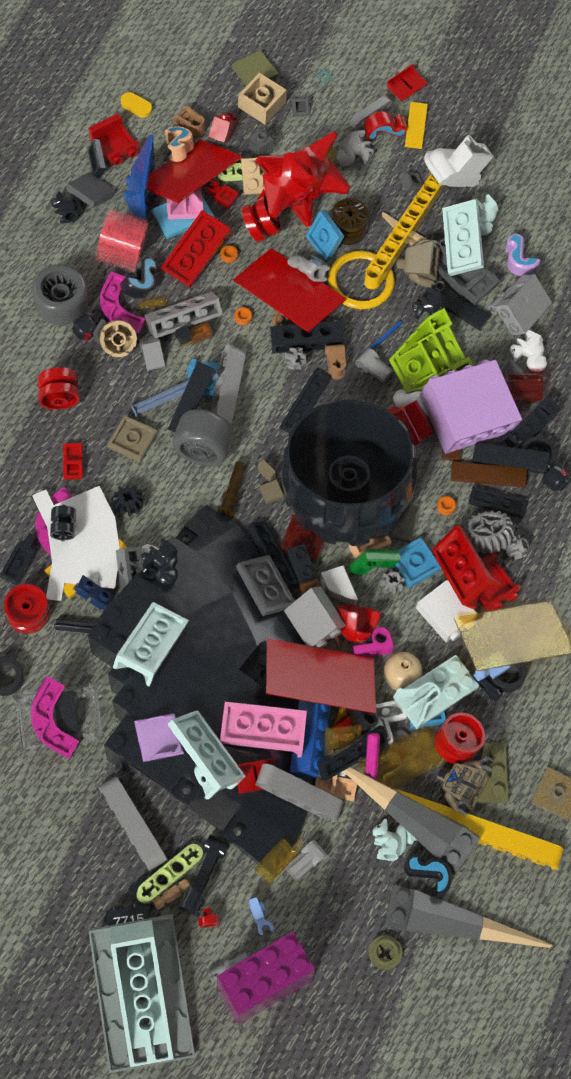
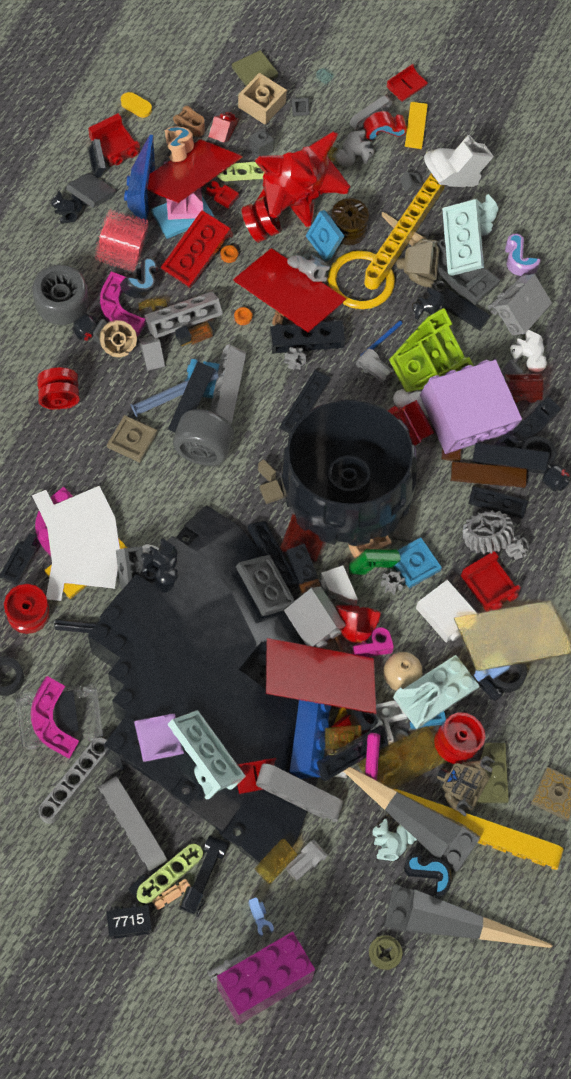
(63, 522): black wheel -> none
(72, 461): red slope -> none
(72, 790): none -> light grey beam
(87, 588): dark blue hinge -> none
(133, 505): black gear -> none
(141, 993): piece -> none
(151, 641): light aqua plate -> none
(208, 919): red tile -> none
(231, 496): dark brown pin -> none
(251, 177): tan plate -> none
(263, 727): bright pink plate -> none
(336, 360): medium nougat piece -> none
(338, 787): light nougat slope -> none
(446, 505): orange tile -> none
(463, 567): red plate -> none

